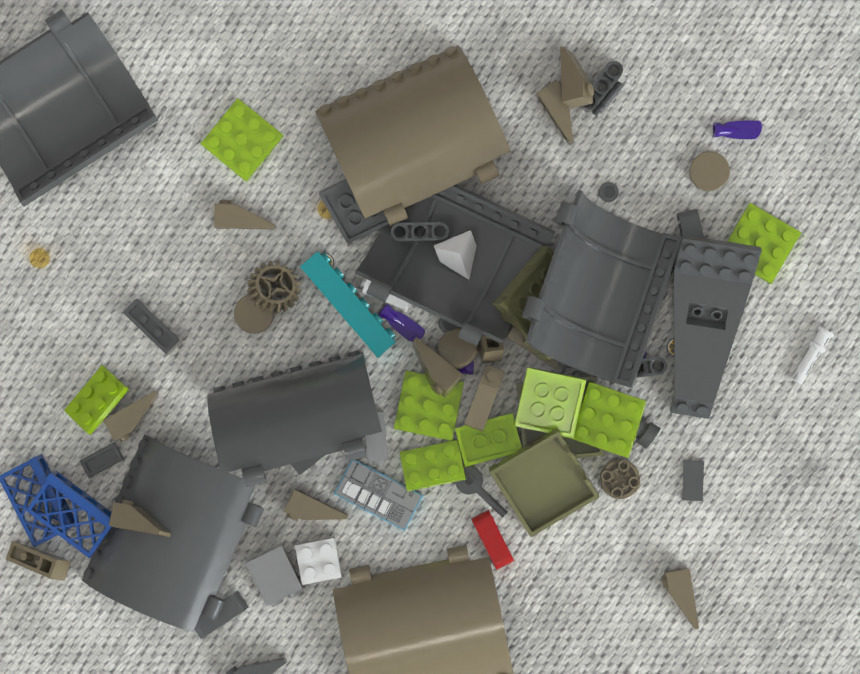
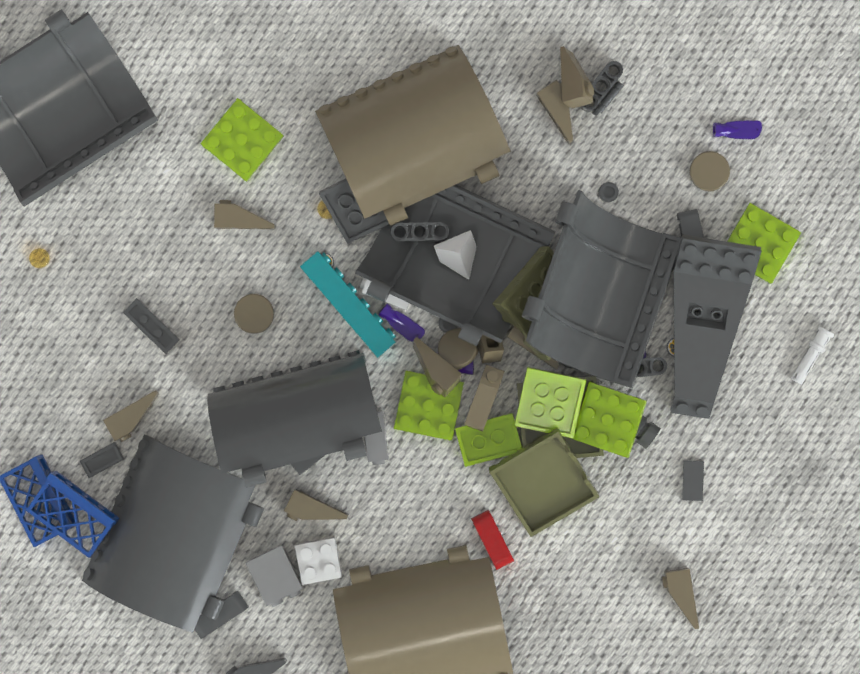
(38, 561): dark tan slope -> none
(96, 399): lime plate -> none
(134, 518): dark tan slope -> none
(281, 290): dark tan gear -> none
(378, 494): tile -> none
(432, 465): lime plate -> none
(473, 484): dark grey piece -> none
(619, 479): dark tan tile -> none

